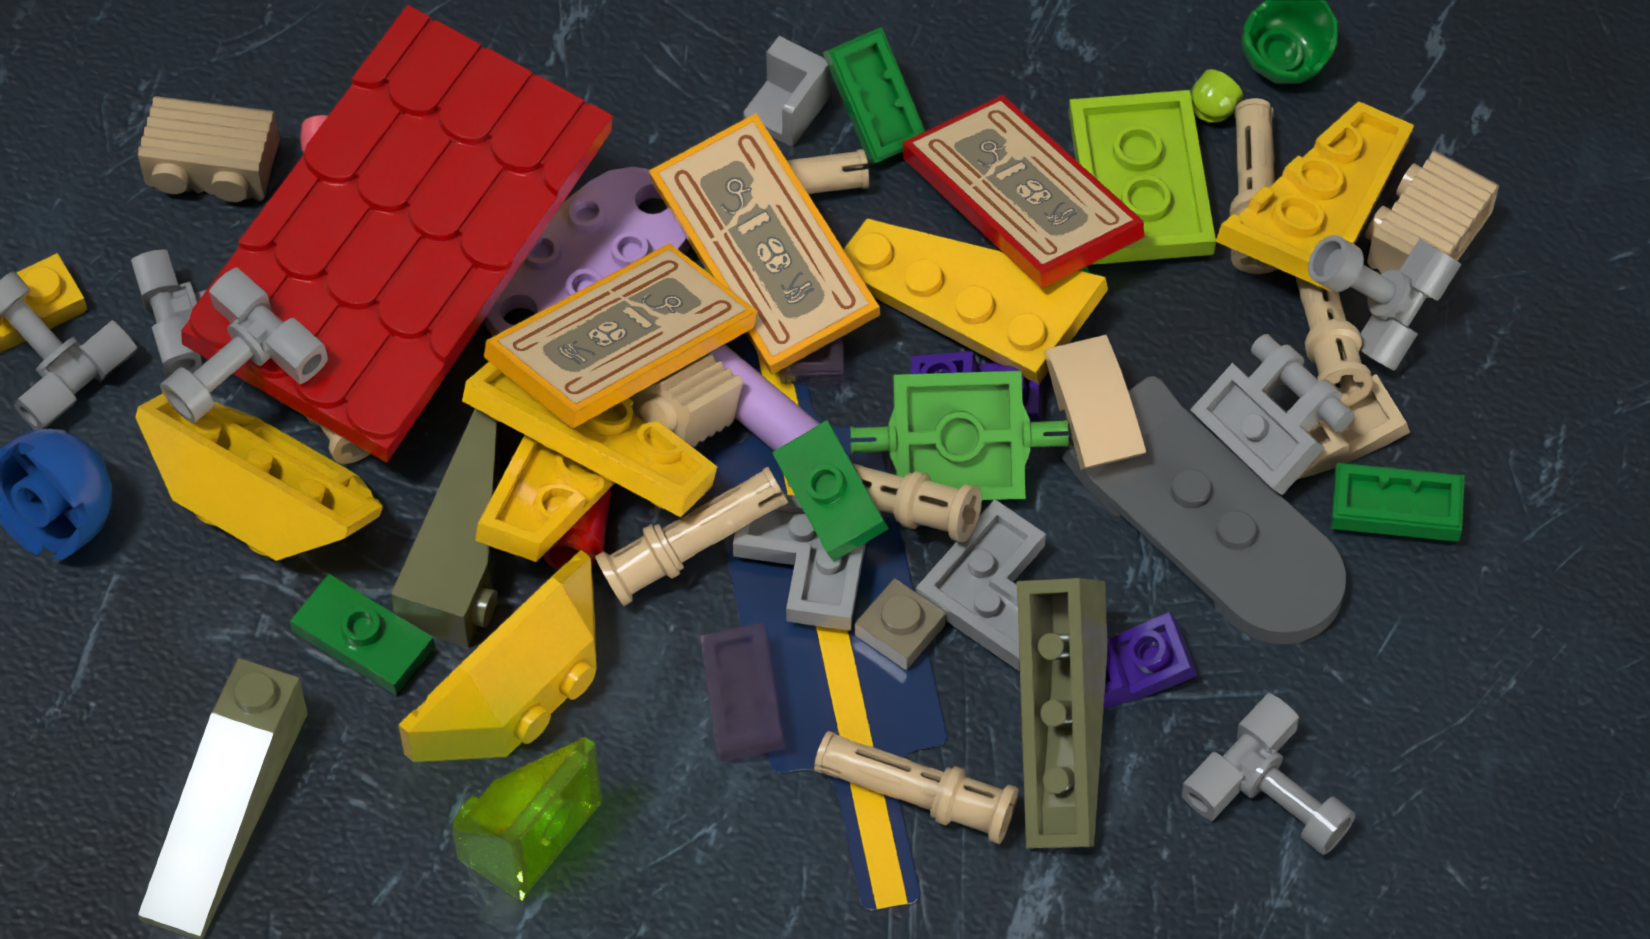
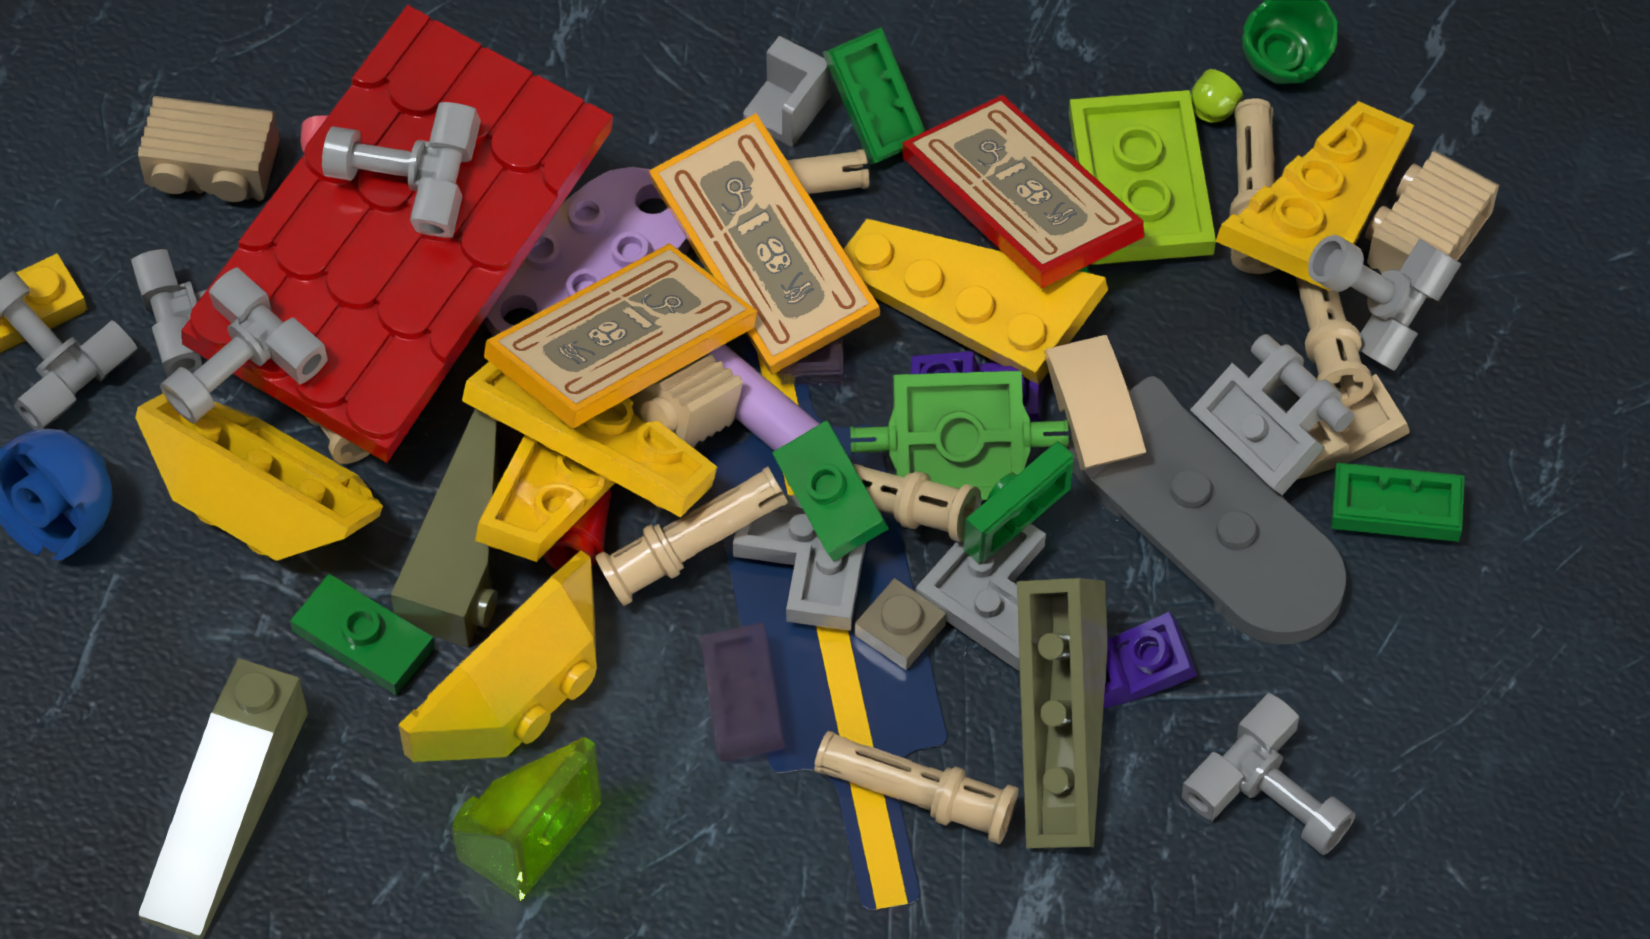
(429, 167): none -> light grey bar
(1018, 502): none -> green plate

